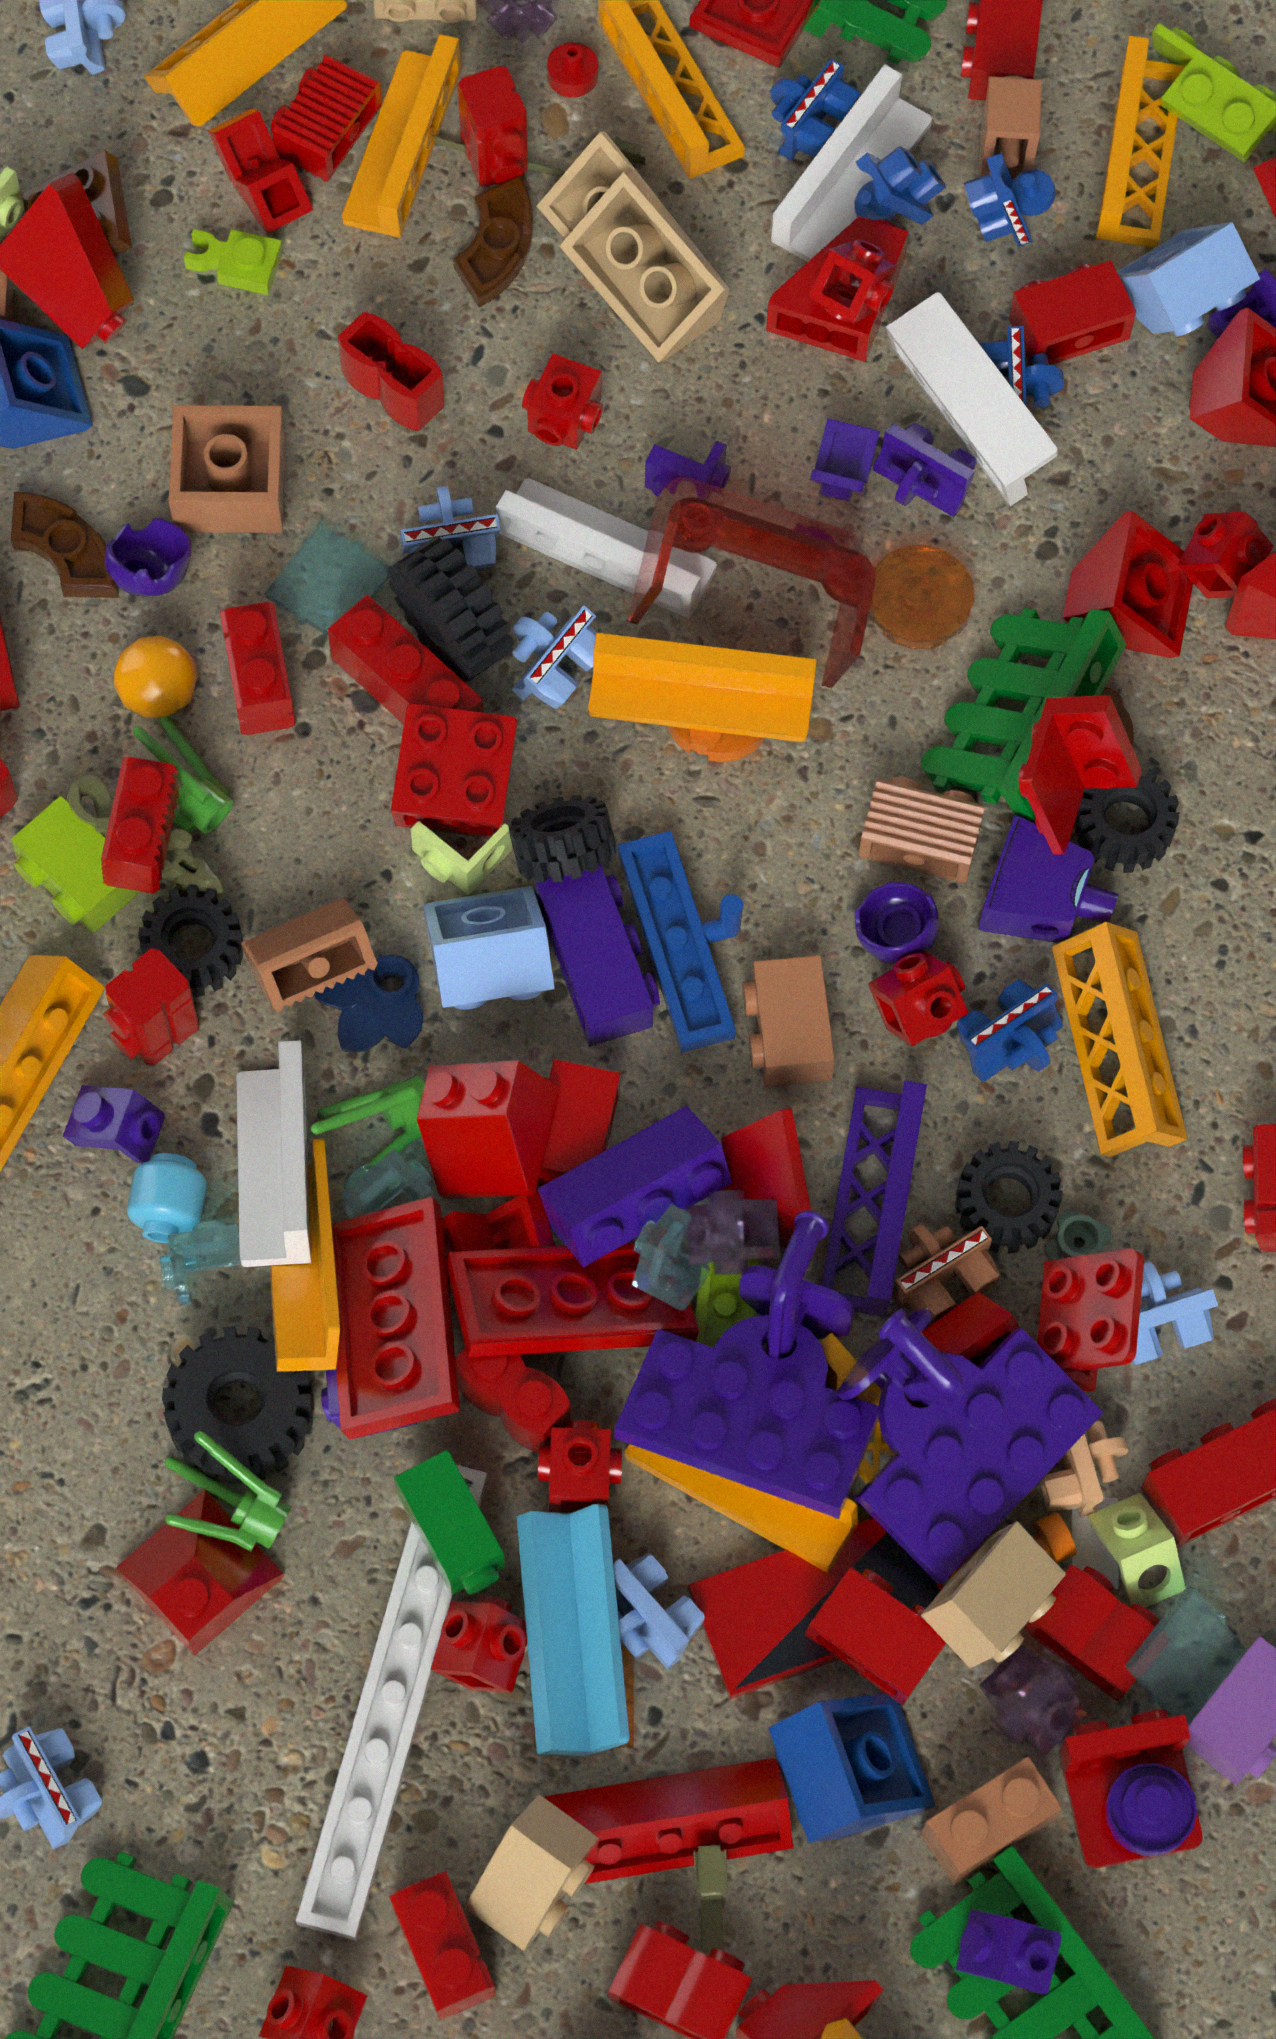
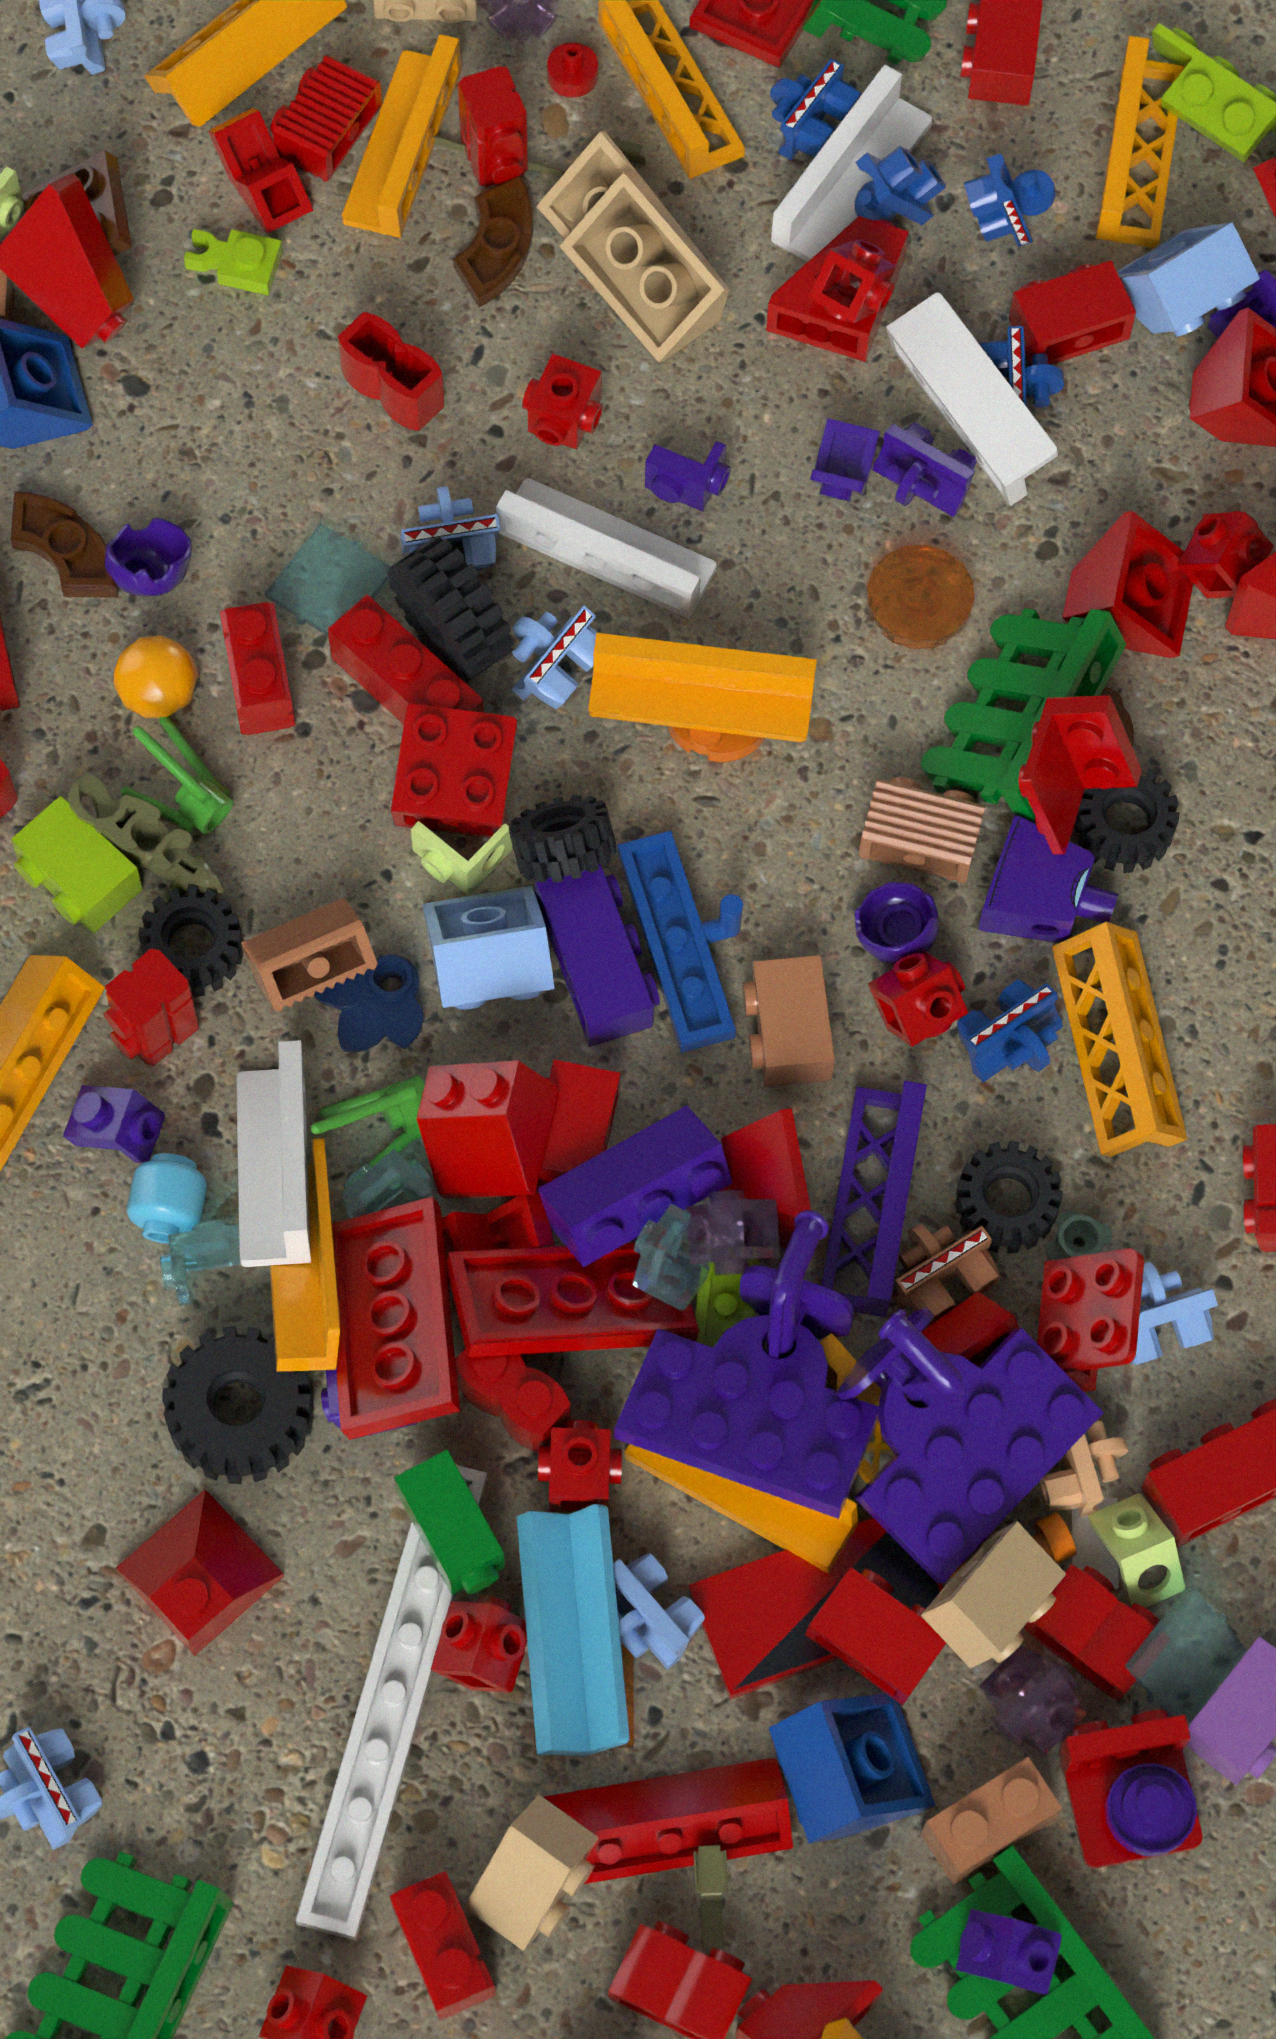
(140, 825): red brick -> none
(227, 468): nougat brick -> none
(257, 1515): bright green plant -> none
(703, 516): clear red windscreen -> none
(1011, 123): nougat brick -> none

